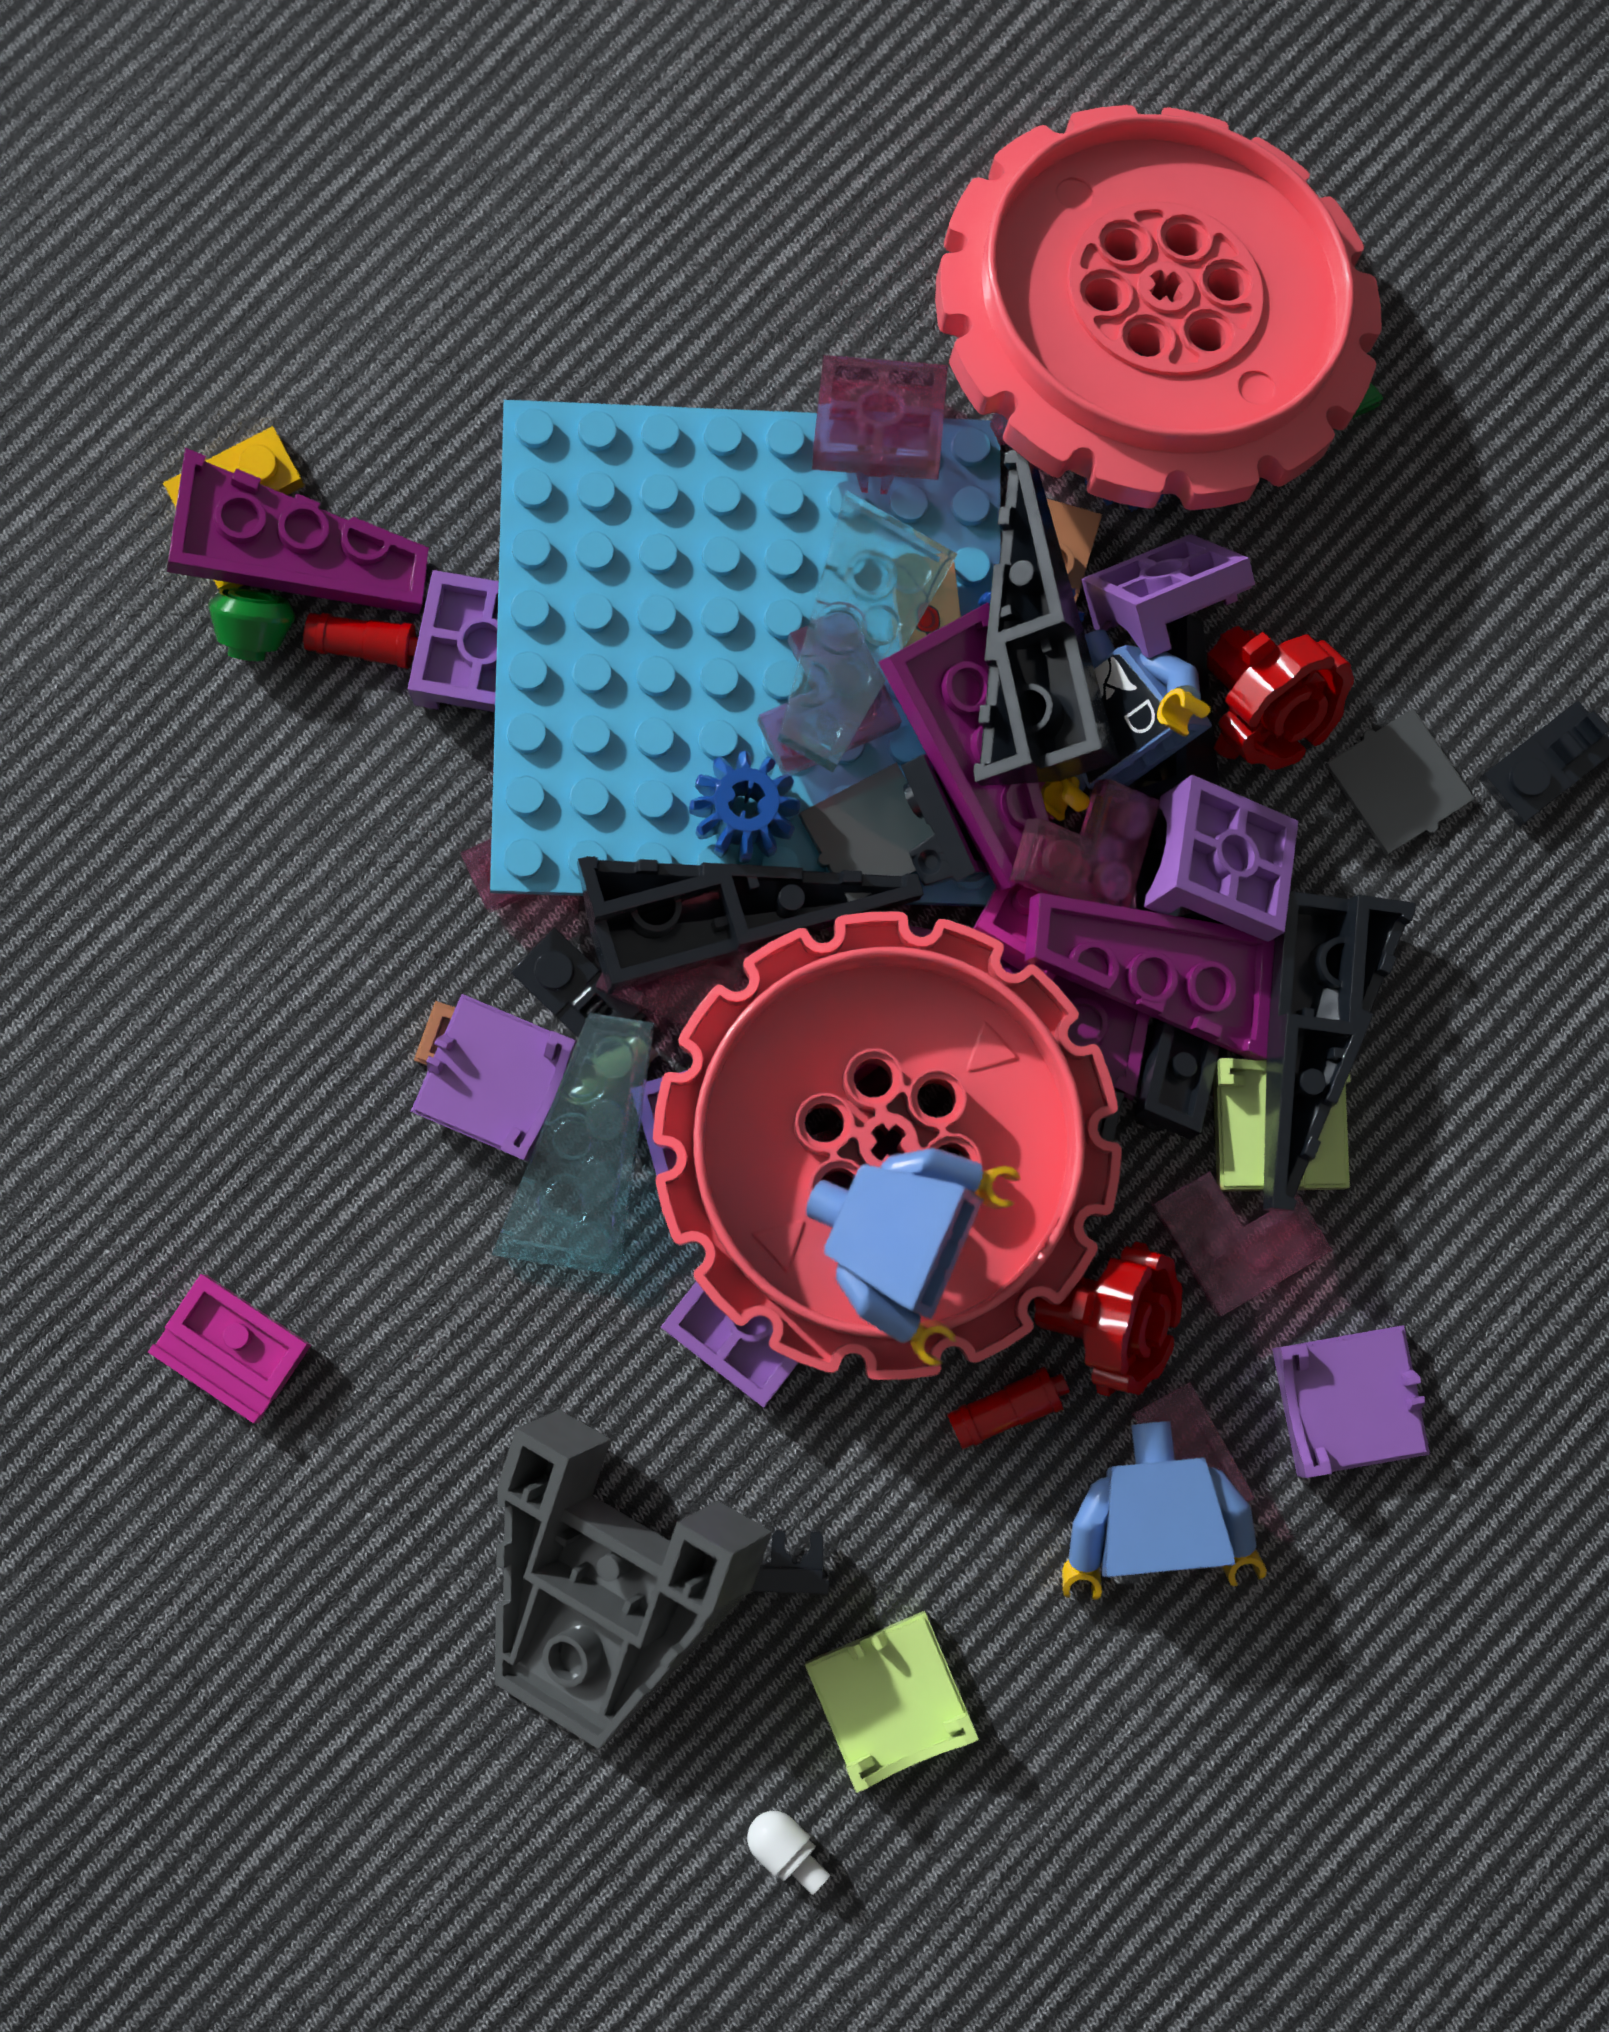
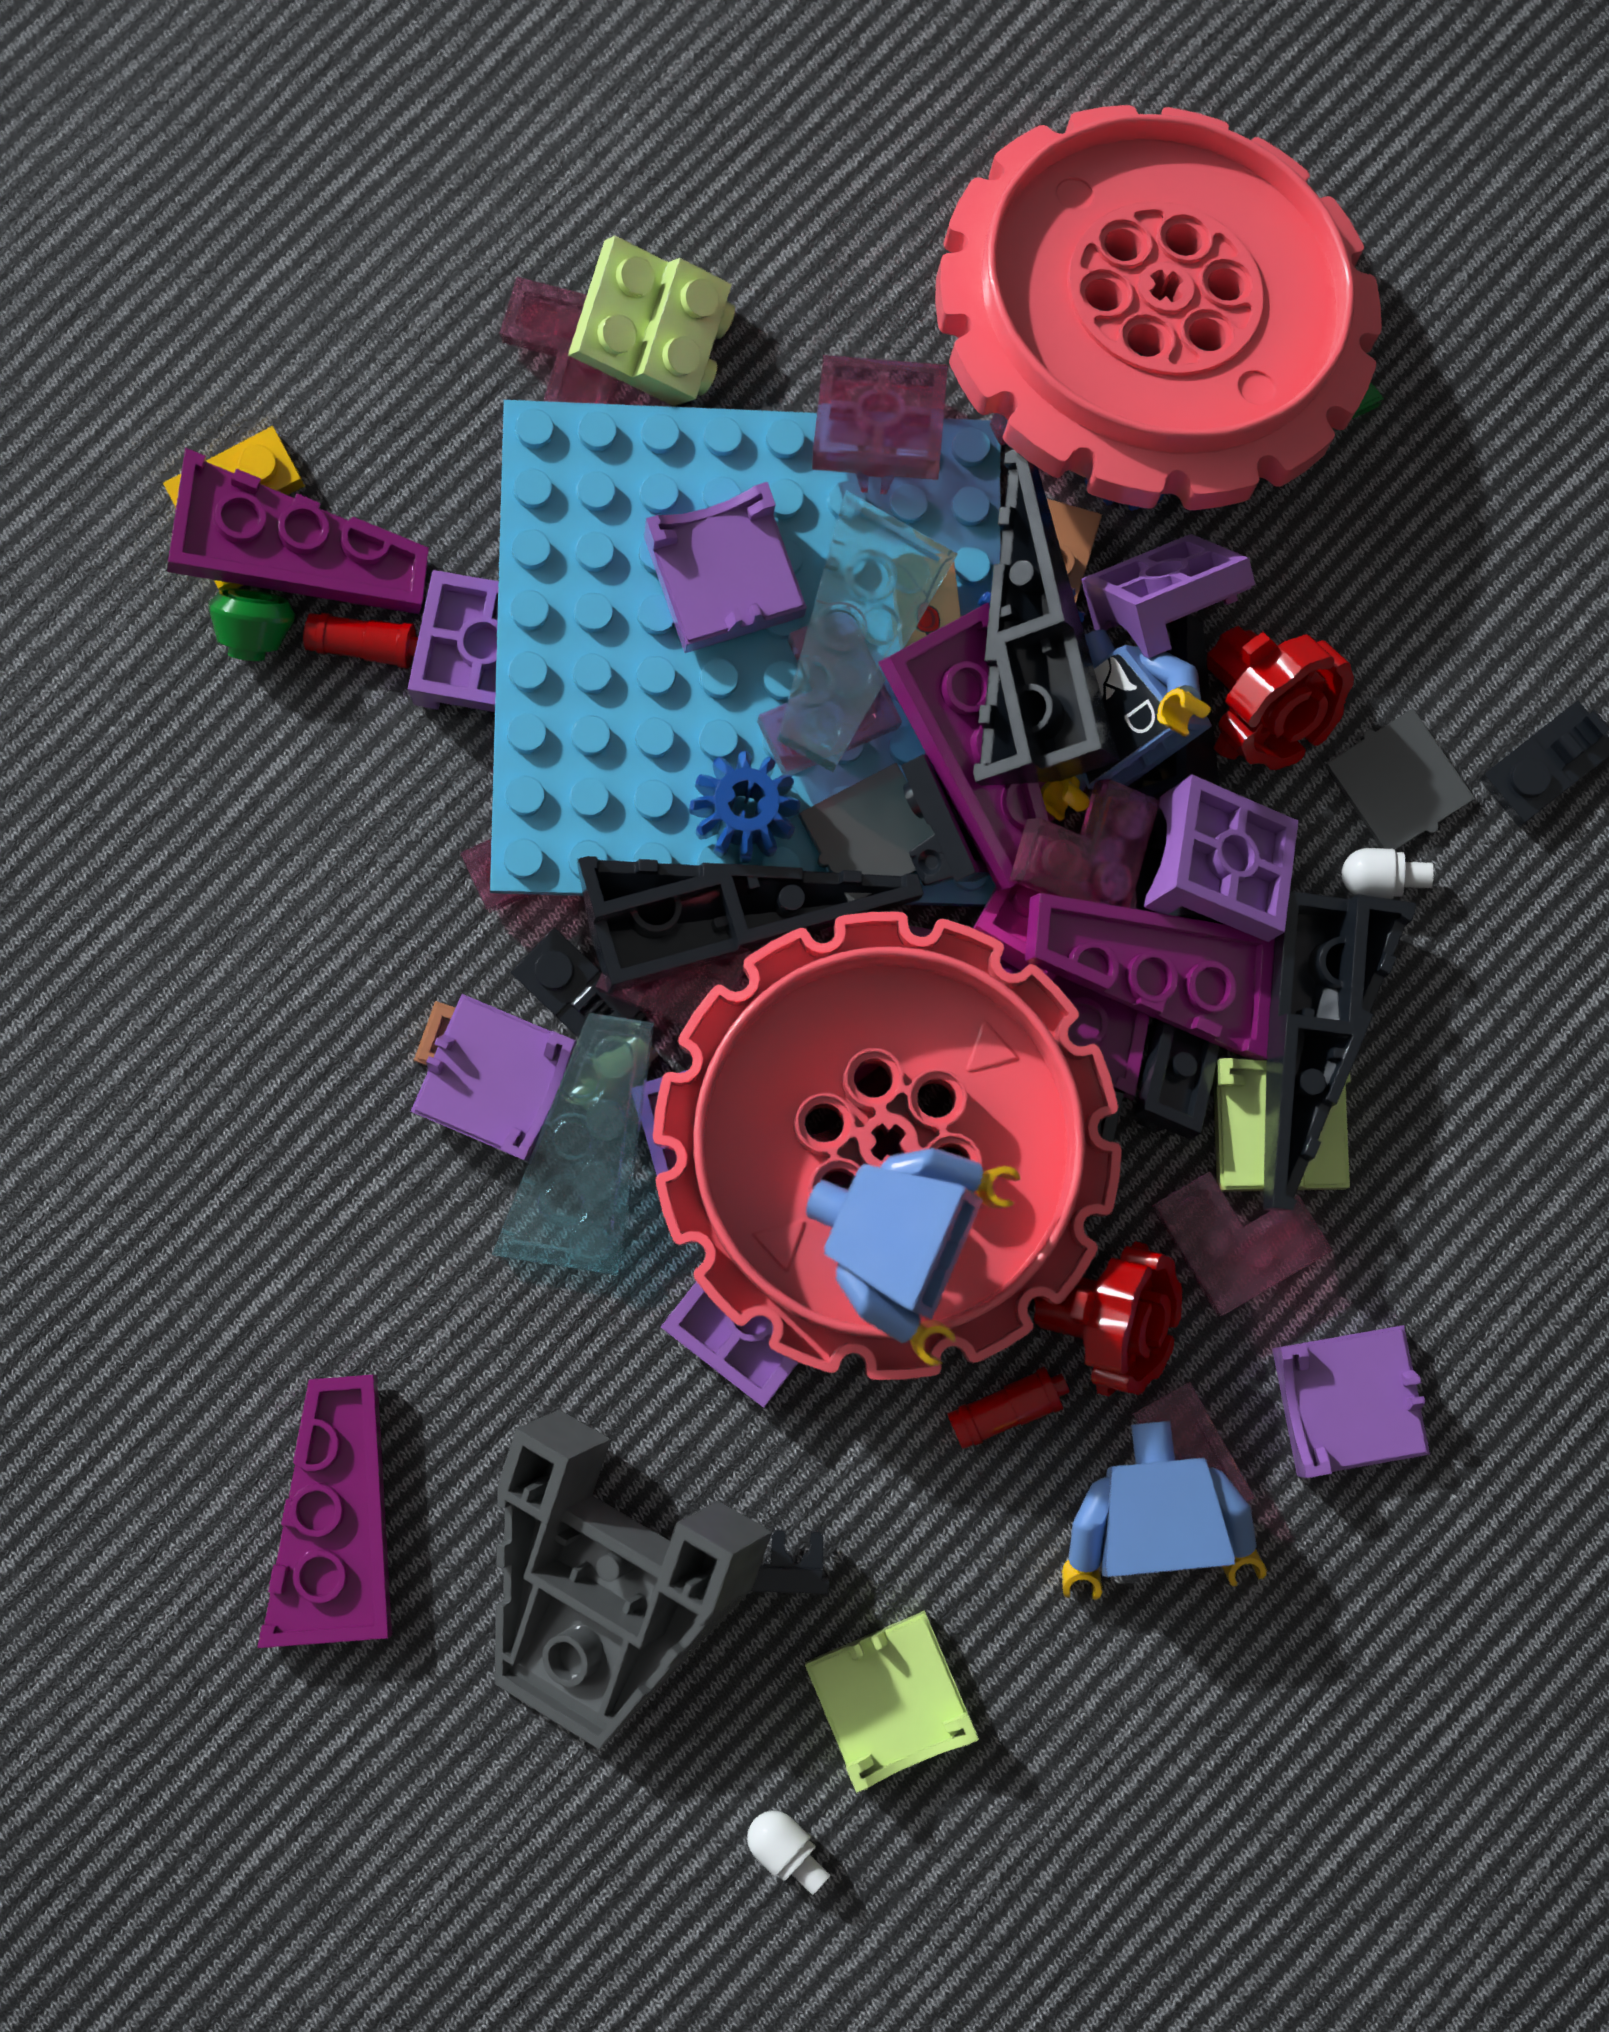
(229, 1348): dark pink plate -> none
(333, 1538): none -> magenta wing
(546, 322): none -> clear pink plate
(652, 322): none -> yellowish green plate
(724, 569): none -> medium lavender piece
(1384, 873): none -> white cylinder

